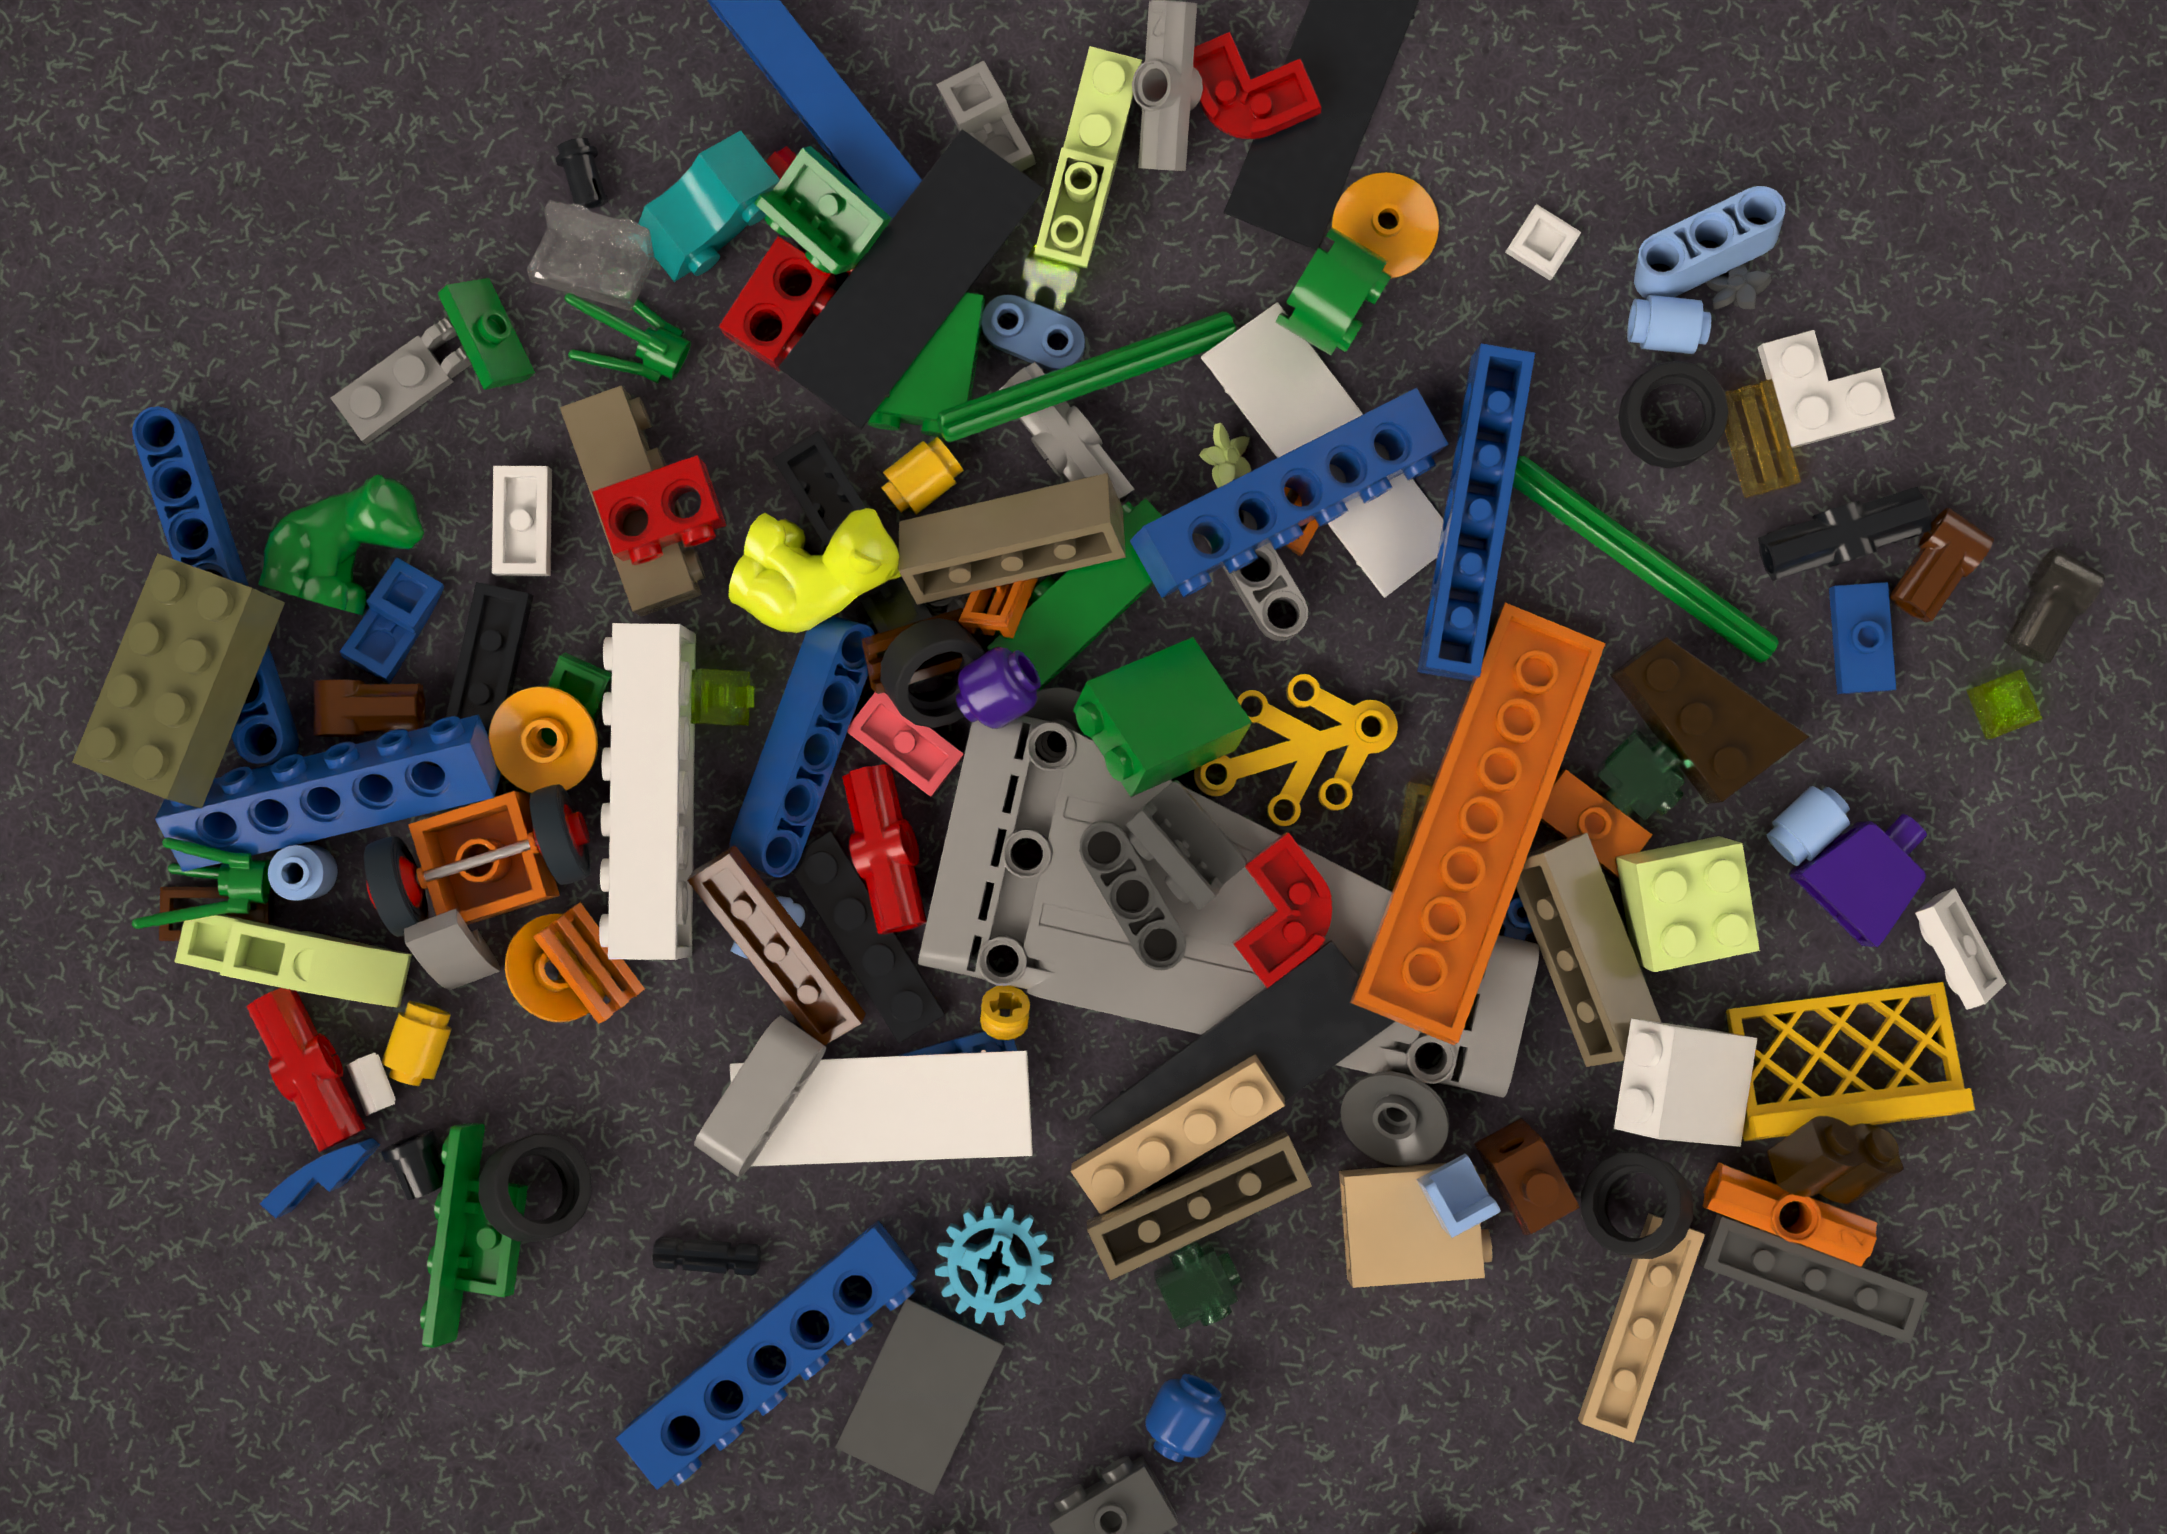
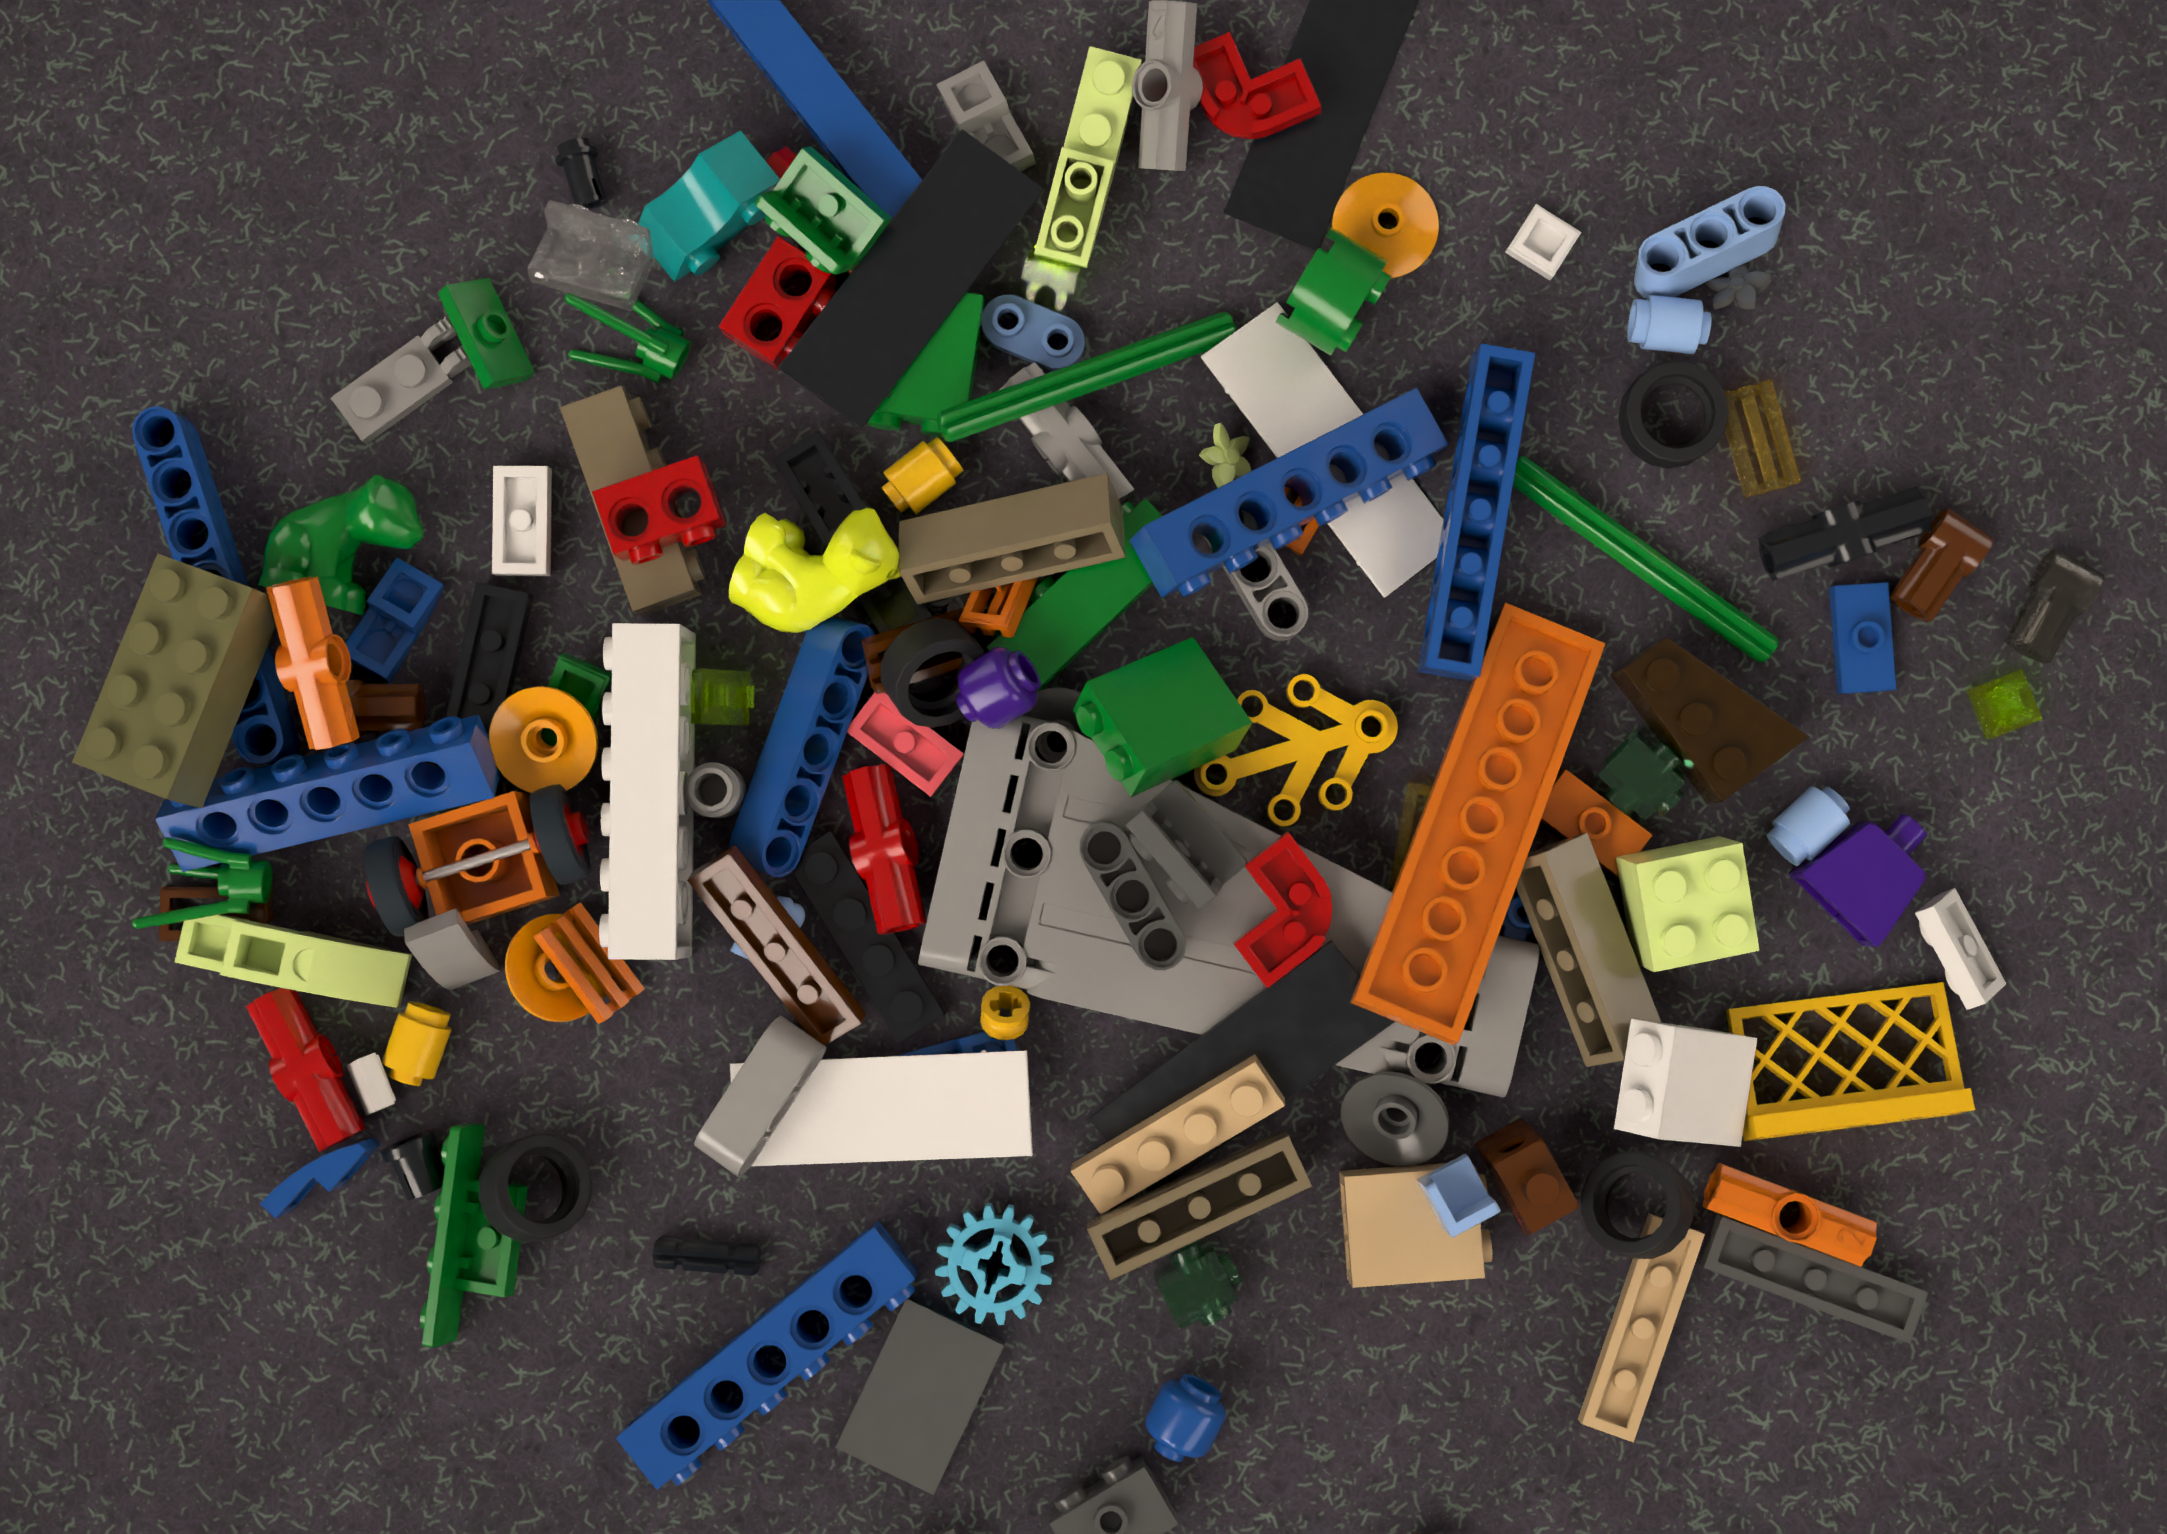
(313, 663): none -> orange piece
(318, 869): light blue brick -> none
(715, 790): none -> light grey brick
(1811, 403): white plate -> none
(1835, 1159): dark brown brick -> none

